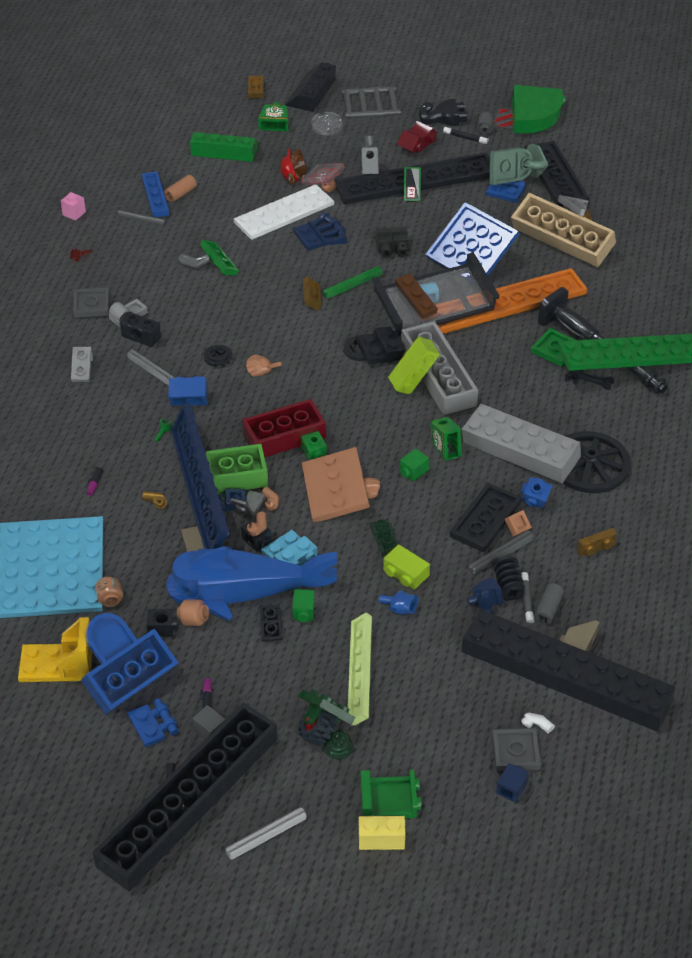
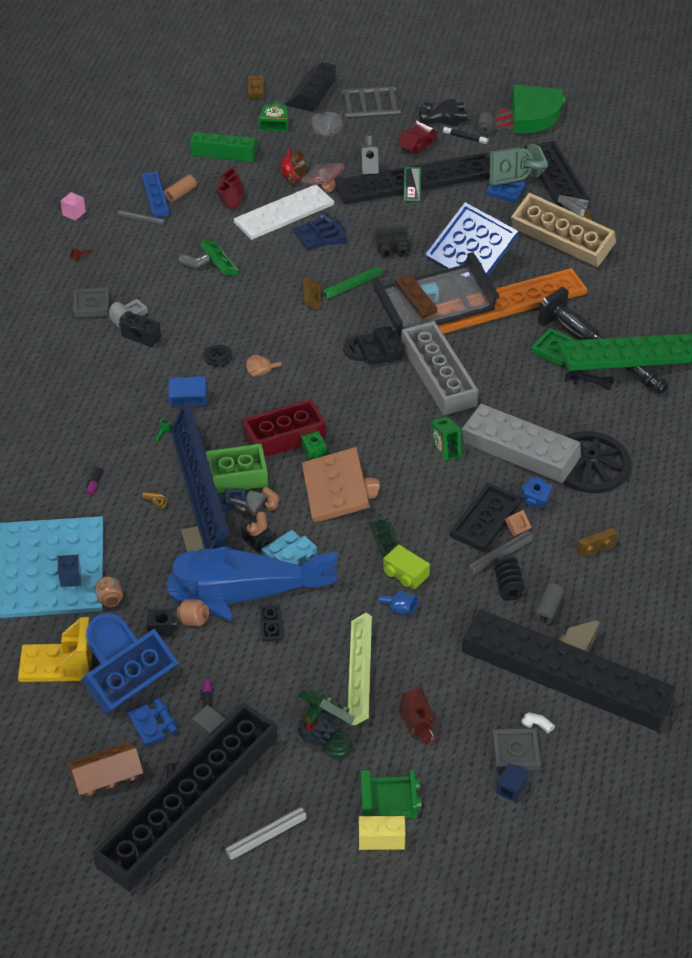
(69, 570): none -> dark blue brick
(81, 364): light grey plate -> none
(105, 769): none -> dark orange slope
(149, 366): dark grey axle -> none
(230, 189): none -> dark red brick
(303, 605): green brick -> none
(411, 704): none -> clear red torso
(414, 365): lime brick -> none
(414, 465): green brick -> none
(486, 595): dark blue piece -> none
(527, 599): dark grey bar -> none

